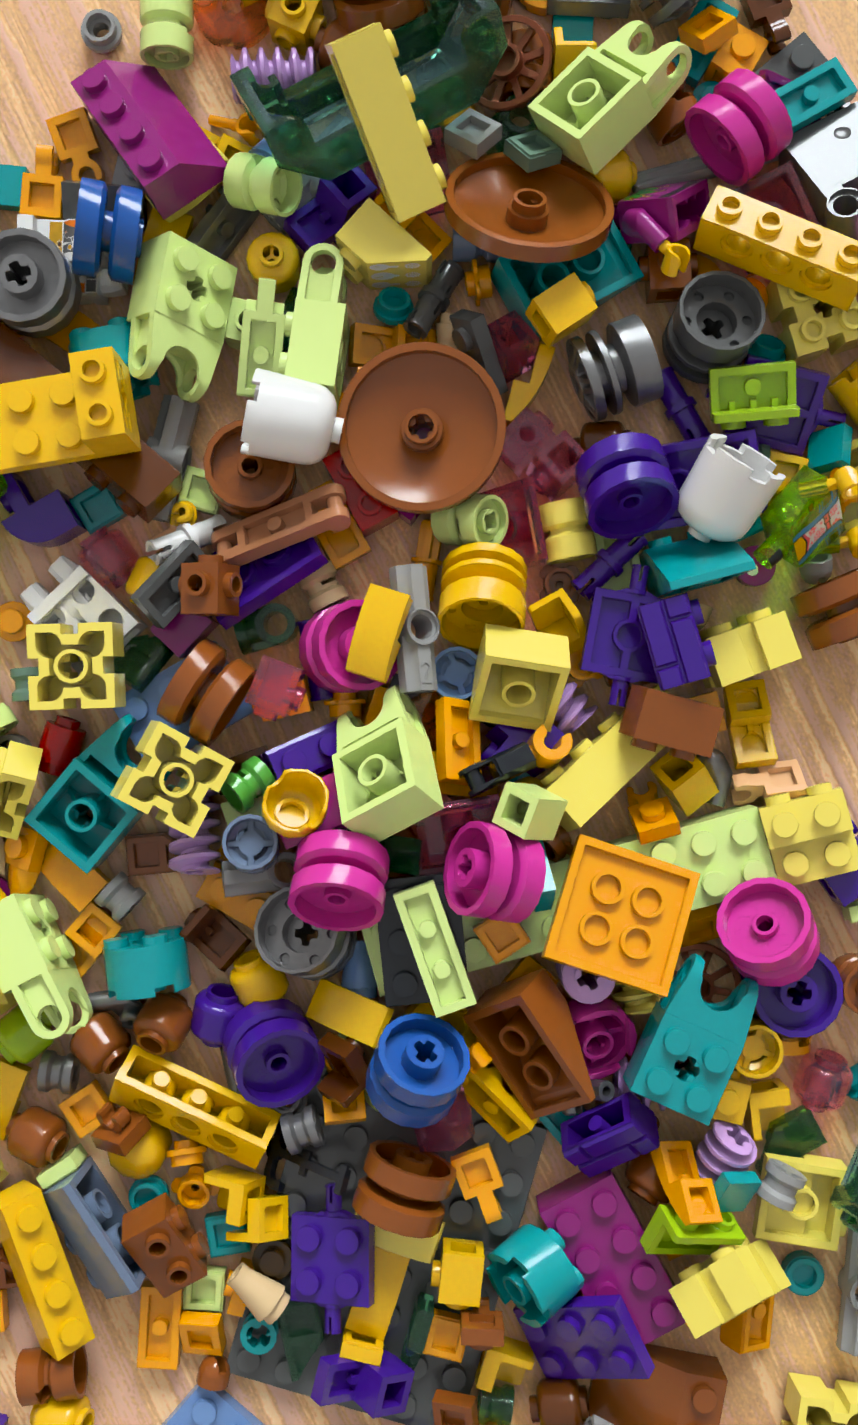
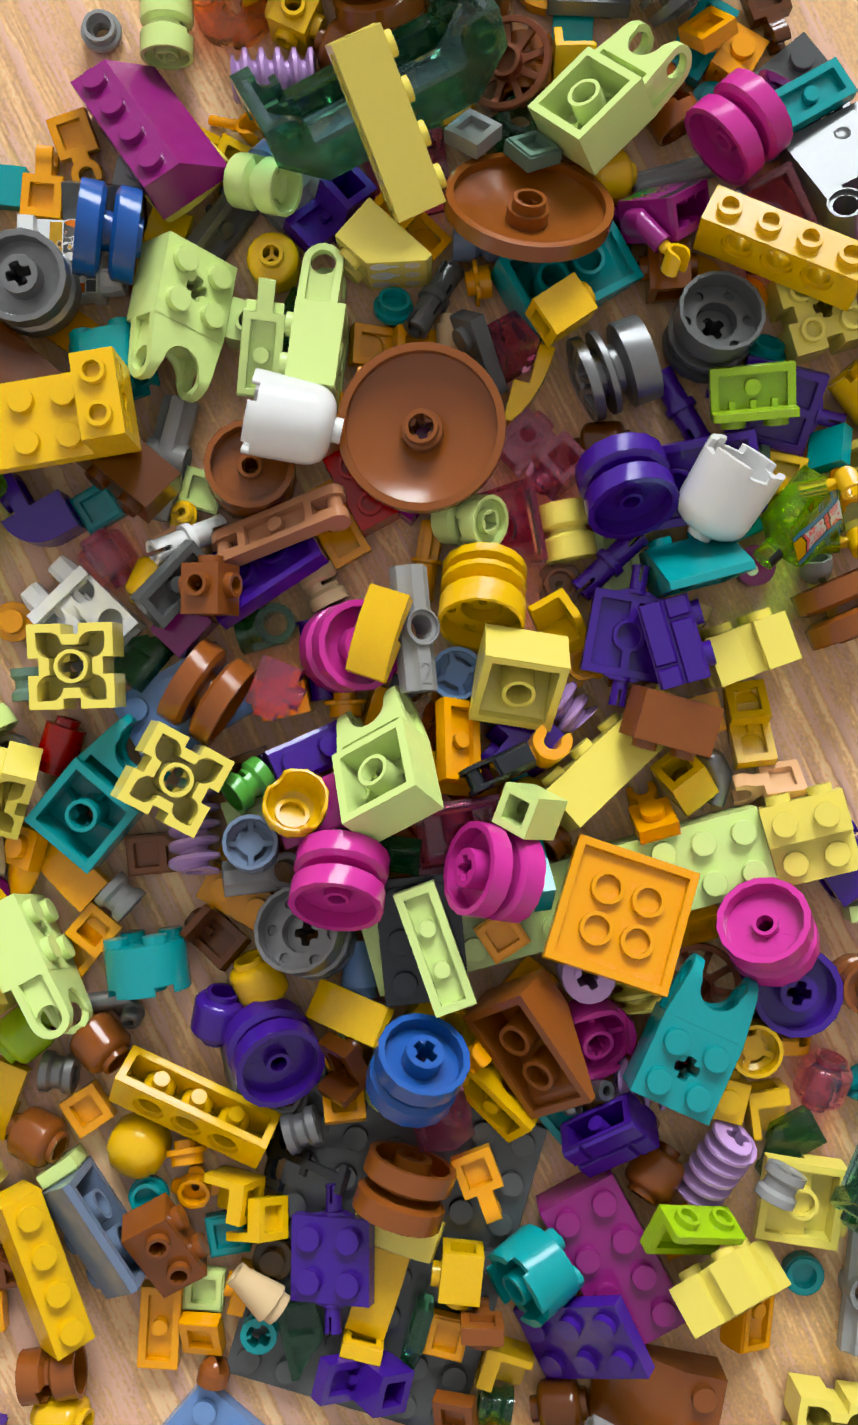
(119, 1129): dark orange tile -> none
(163, 1023): dark orange head -> none
(689, 1195): light orange slope -> none
(736, 1189): teal tile -> none

